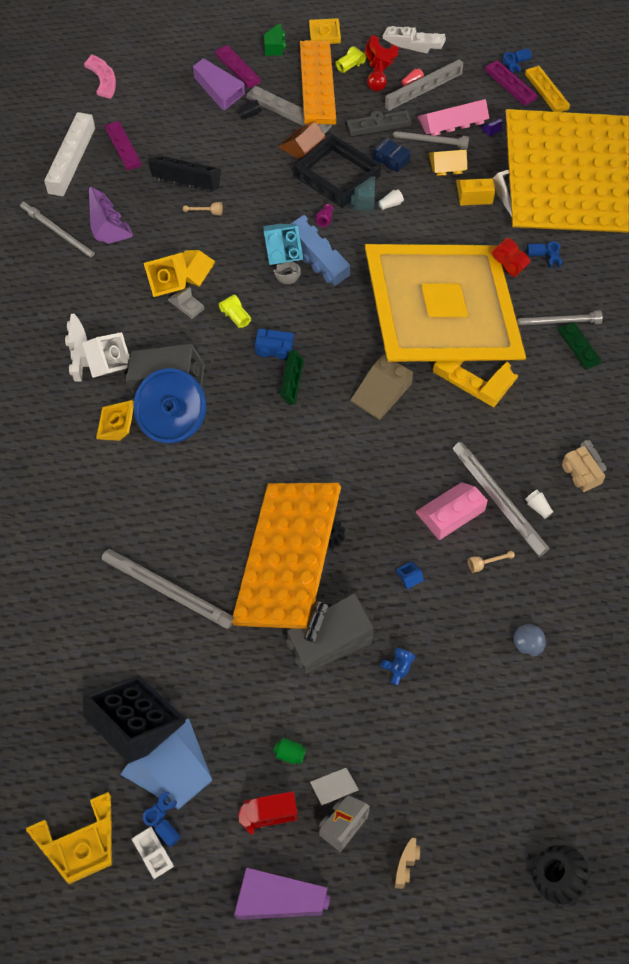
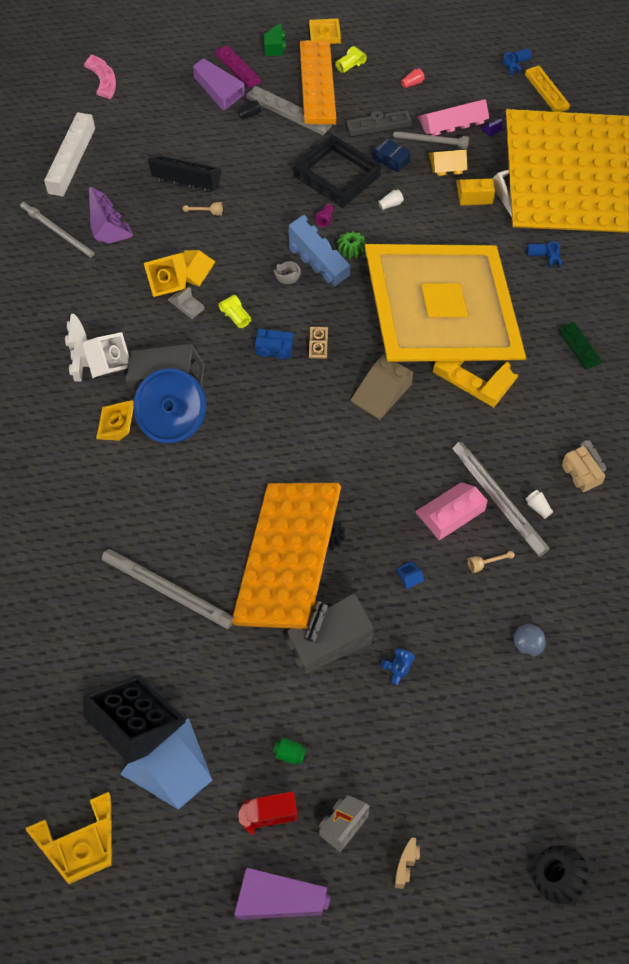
(122, 145): magenta plate -> none
(152, 852): white slope -> none
(154, 817): blue bar -> none
(283, 243): medium azure slope -> none
(292, 377): dark green plate -> none
(303, 140): dark orange slope -> none
(318, 342): none -> tan slope
(334, 786): white sticker -> none
(351, 244): none -> bright green gear
(364, 196): clear light blue slope -> none
(379, 59): red piece -> none
(409, 39): white slope -> none
(423, 85): light grey plate -> none
(511, 83): magenta plate -> none
(511, 257): red brick -> none
(594, 317): light grey piece -> none

